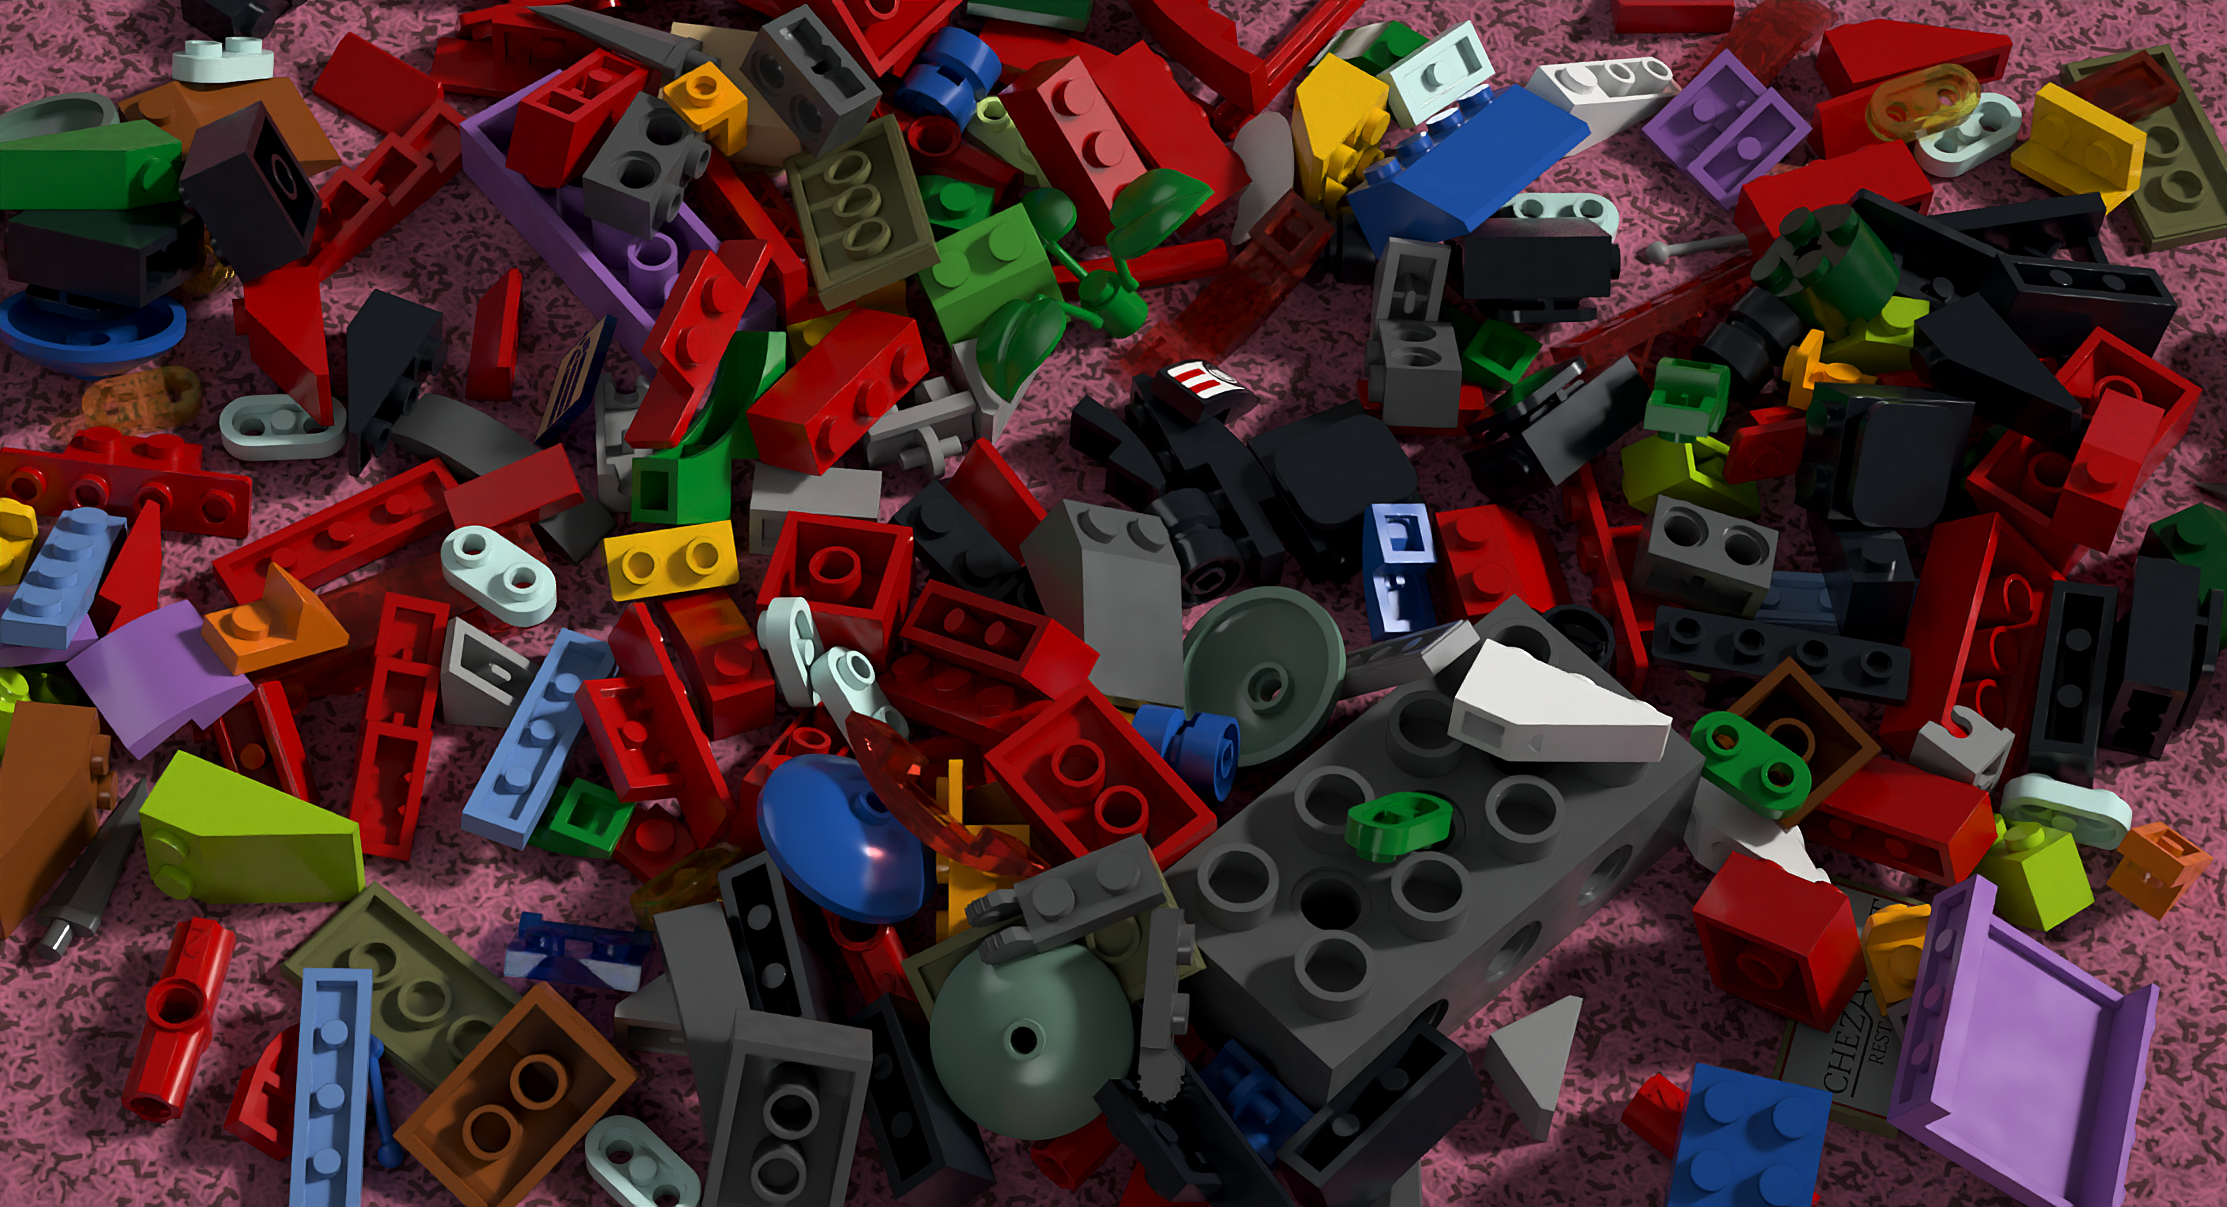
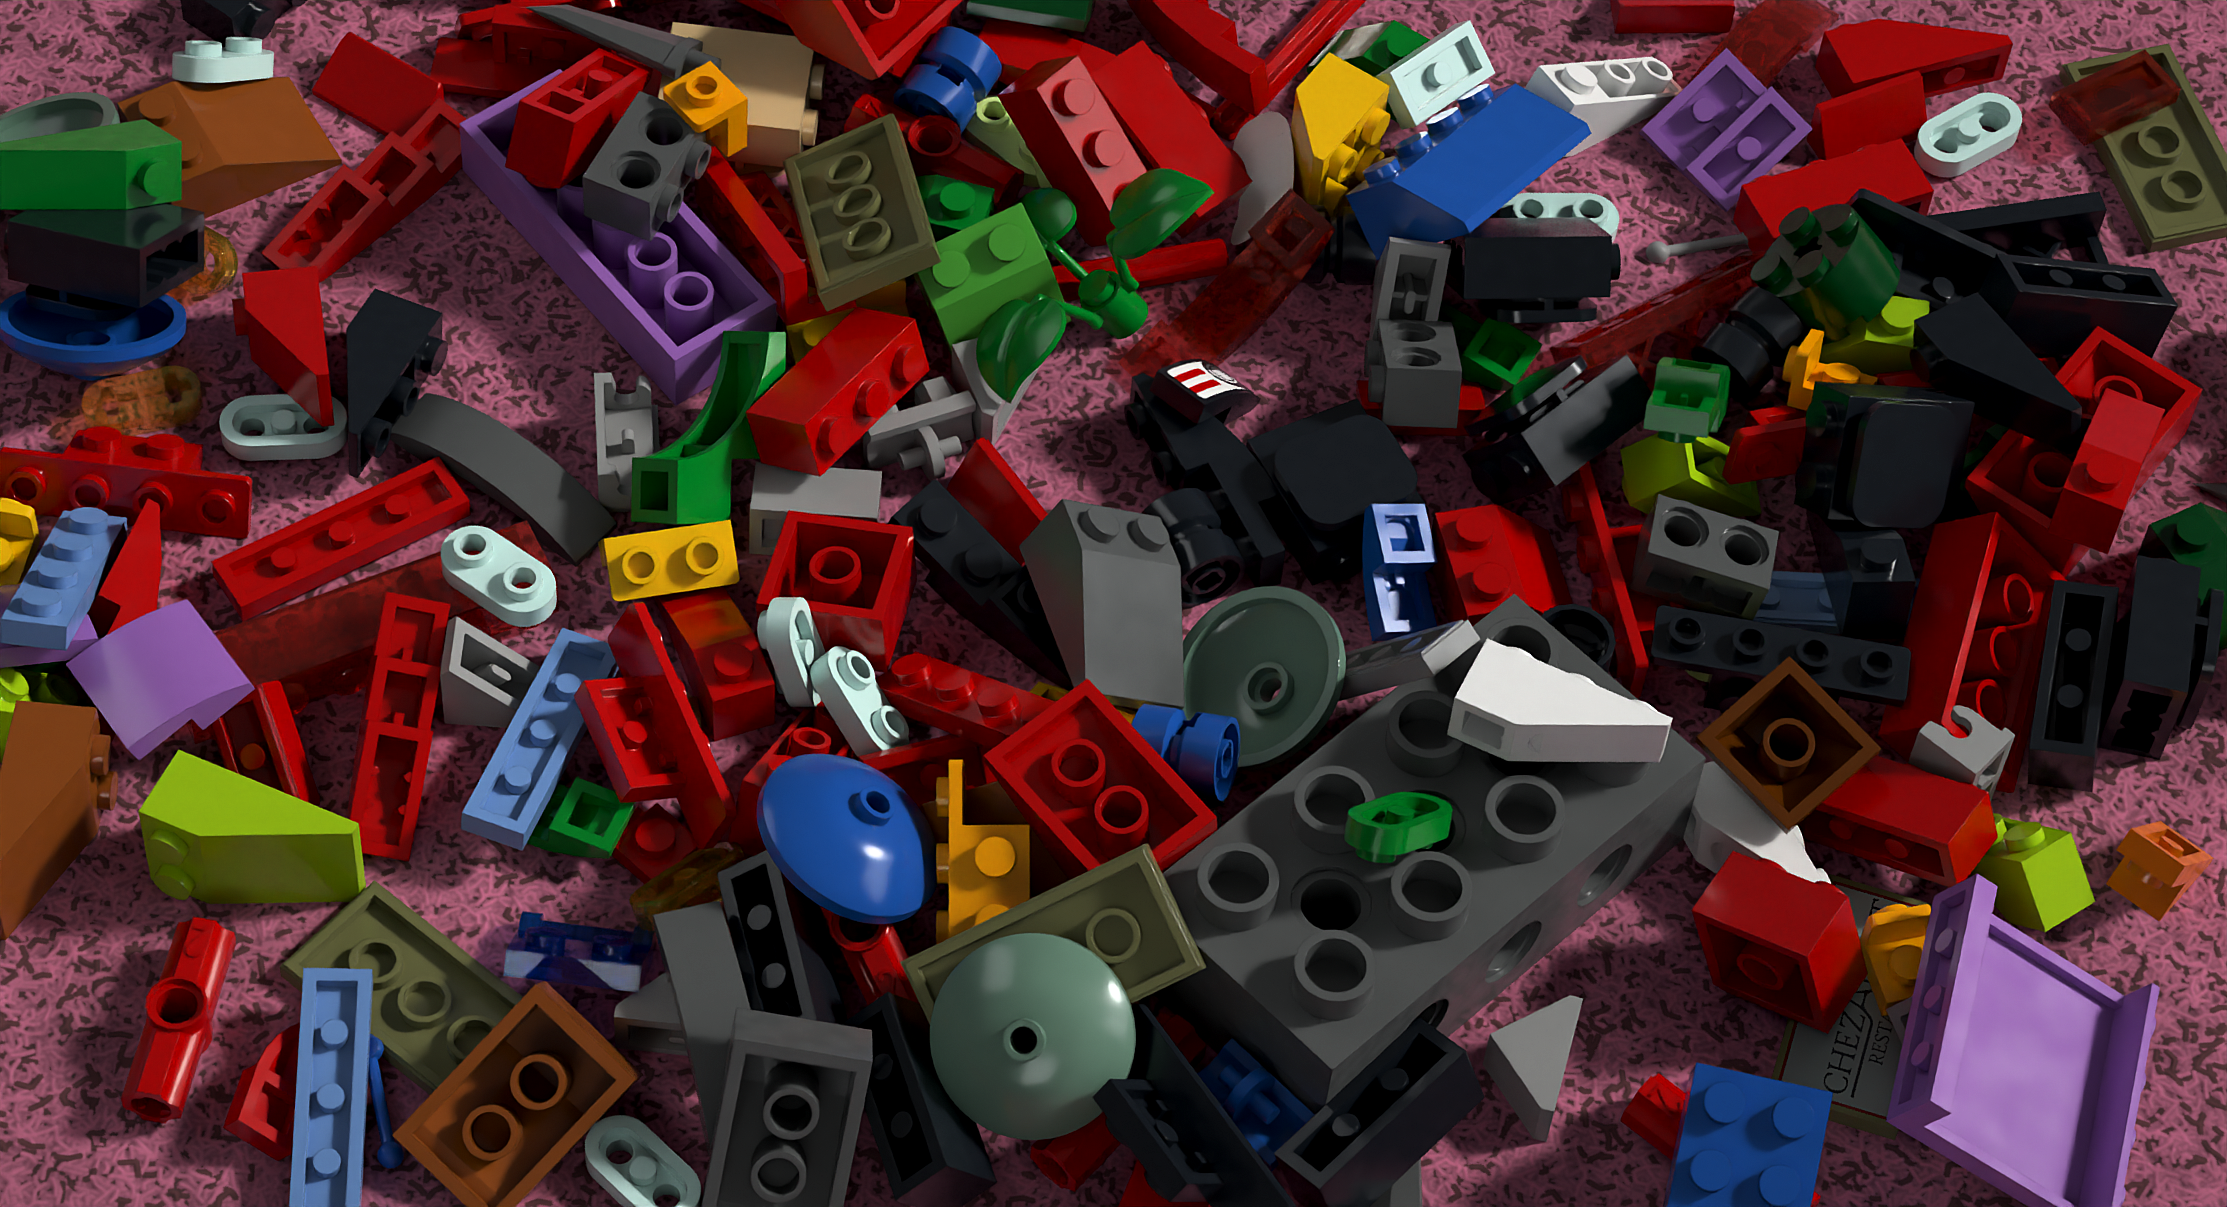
(86, 889): dark grey bar -> none
(250, 193): black brick -> none
(274, 630): orange slope -> none
(496, 340): red slope -> none
(517, 492): red slope -> none
(576, 381): clear blue piece -> none
(694, 335): red bracket -> none
(810, 80): dark grey brick -> none
(892, 769): clear red slope -> none
(998, 641): red brick -> none
(1069, 900): dark grey hinge -> none
(1131, 469): black slope -> none
(1163, 1007): dark grey hinge -> none
(1745, 768): green plate -> none
(1917, 103): clear yellow plate -> none
(2080, 148): yellow bracket -> none
(2091, 815): light aqua plate -> none

